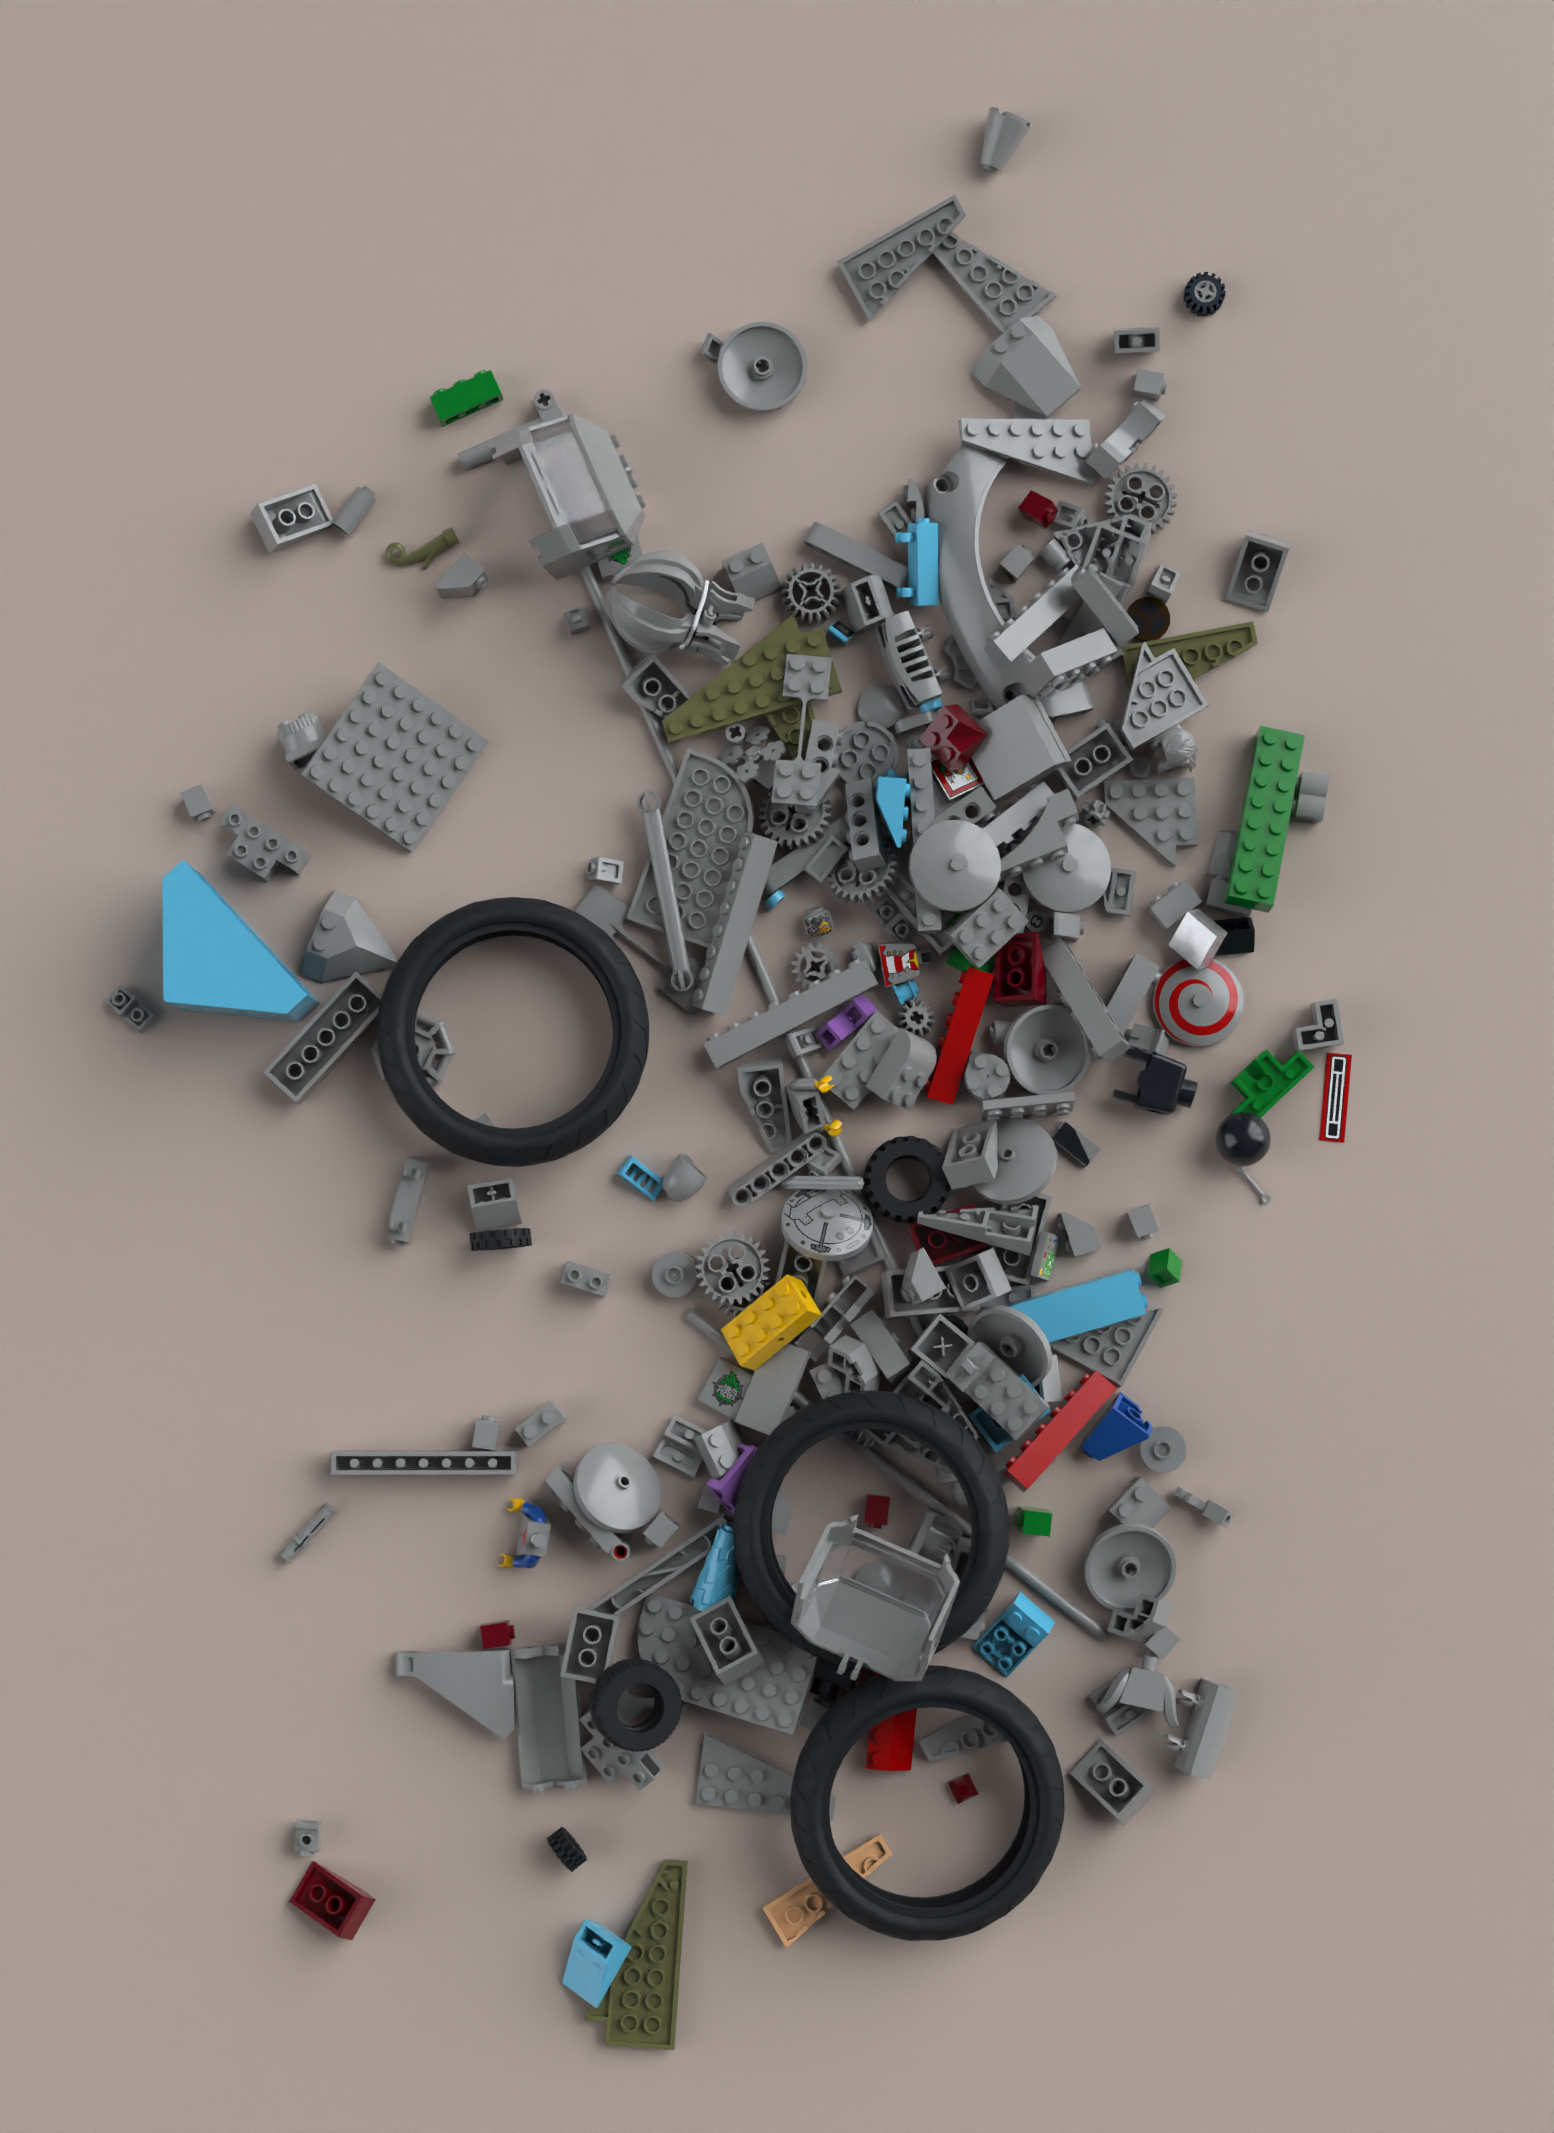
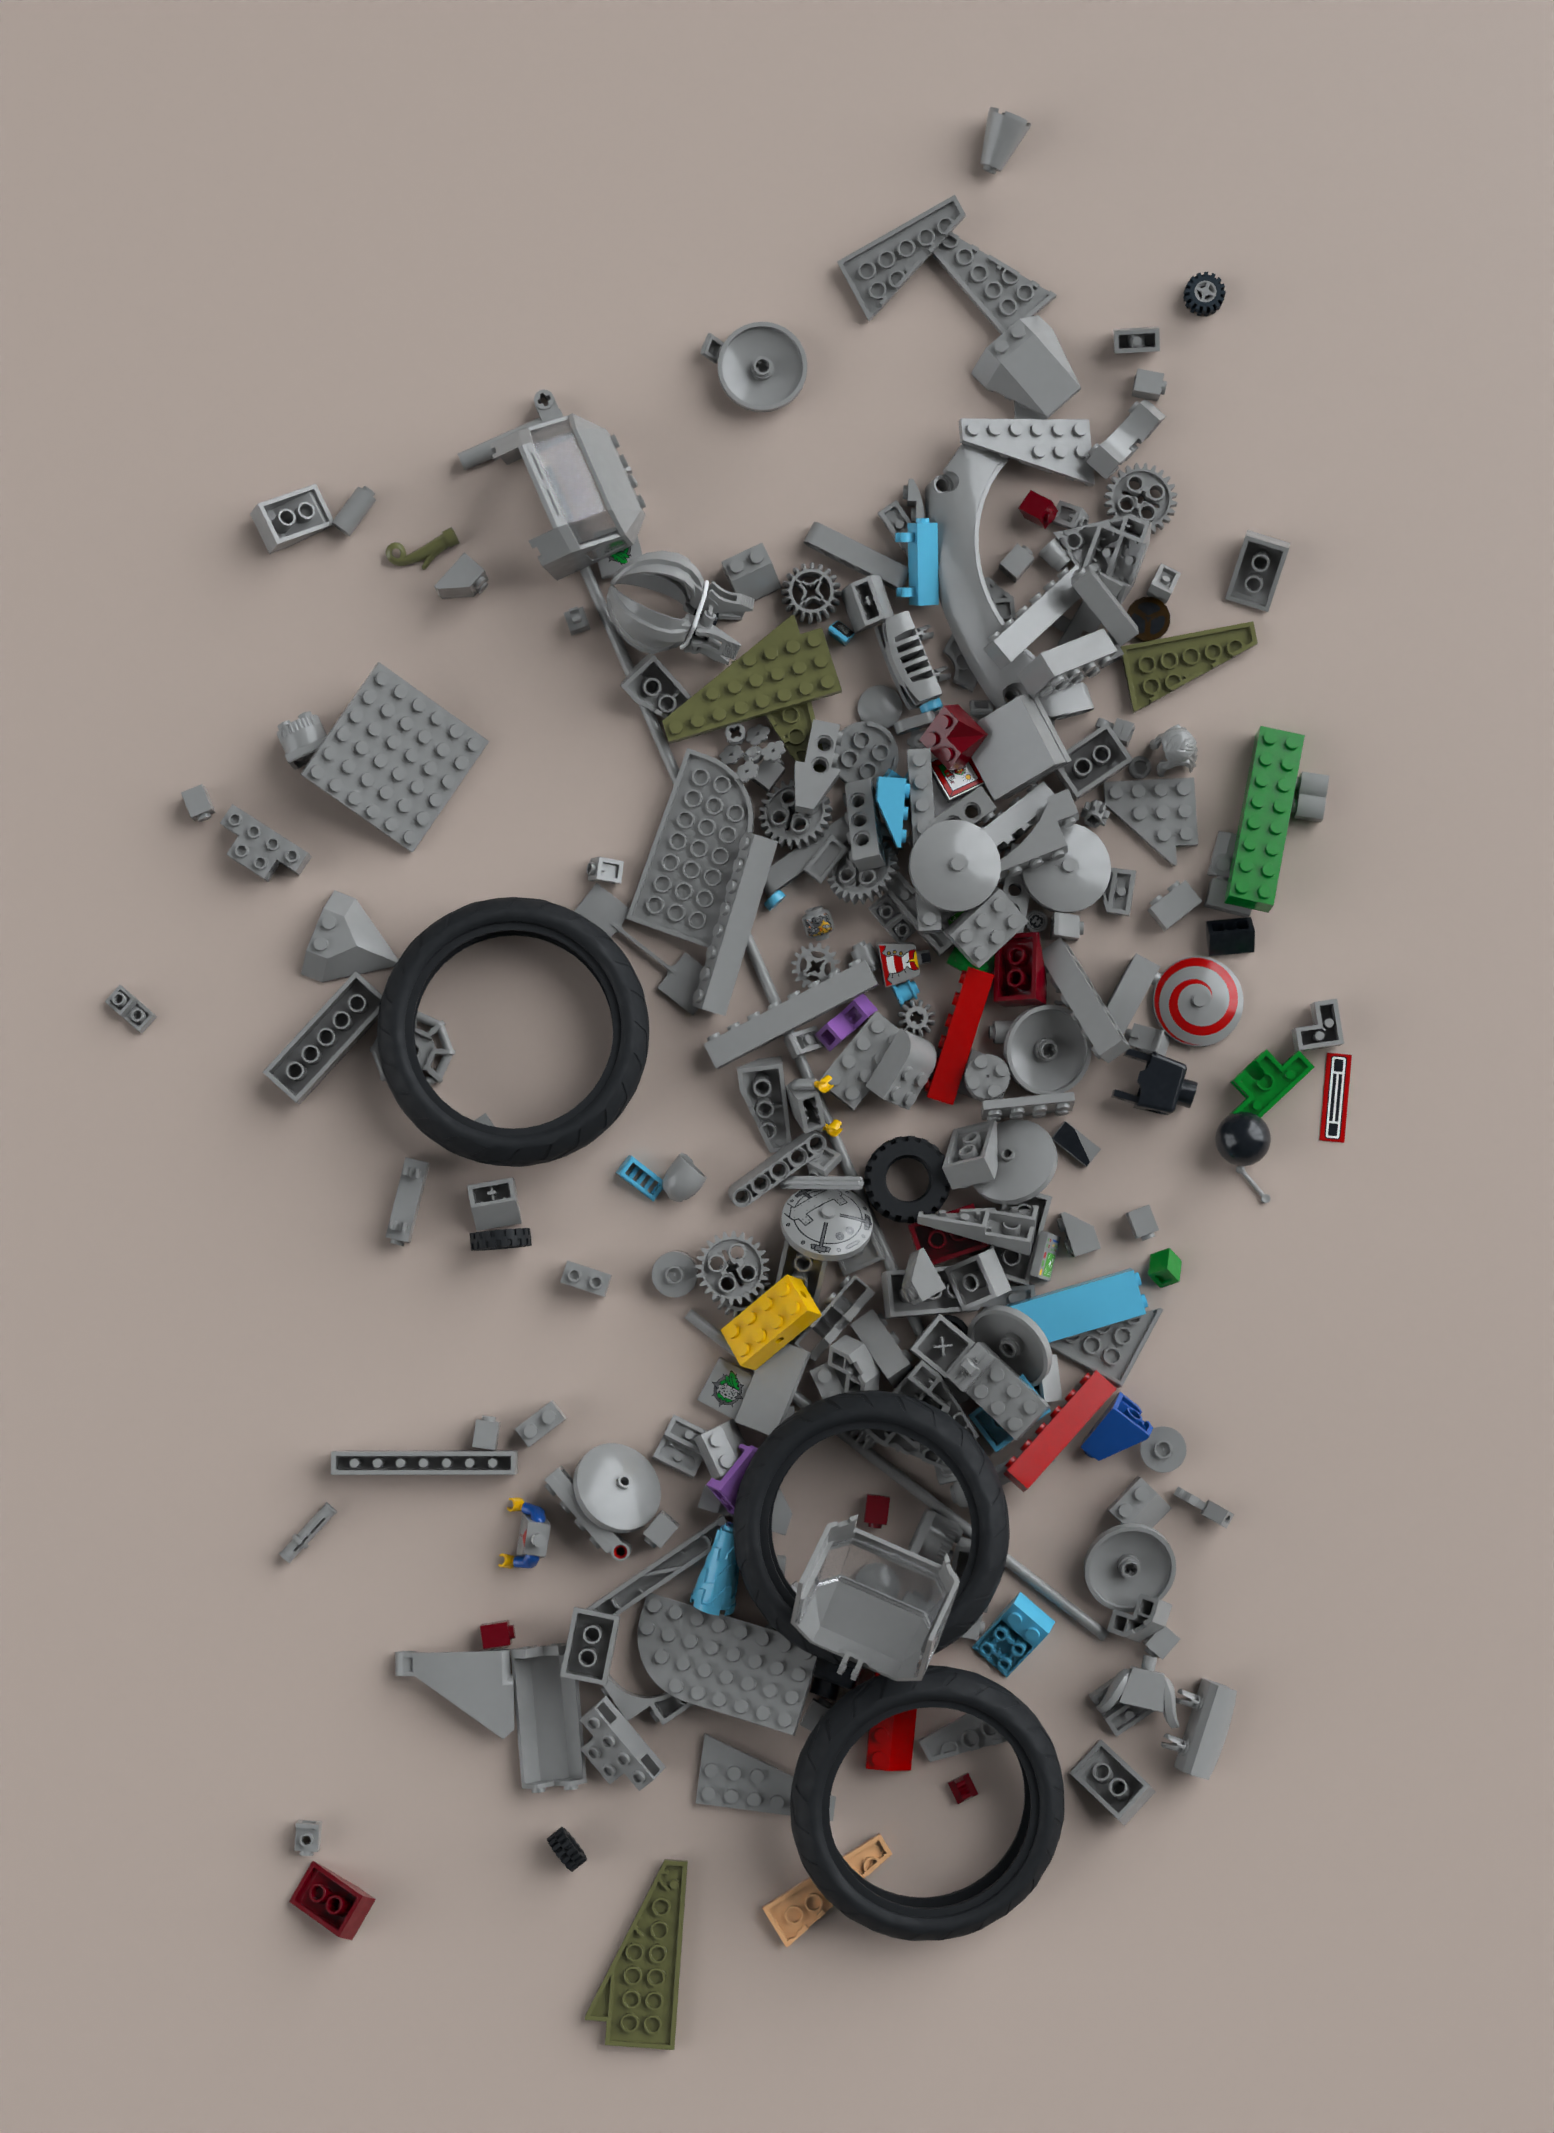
(218, 960): medium azure slope -> none
(466, 397): green brick -> none
(594, 1961): medium azure slope -> none
(662, 1718): black tyre -> none
(666, 891): light grey piece -> none
(727, 1640): light grey brick -> none
(797, 780): light grey hinge -> none
(1033, 1521): green brick -> none
(1159, 697): light grey wing -> none
(1197, 938): flat silver piece -> none

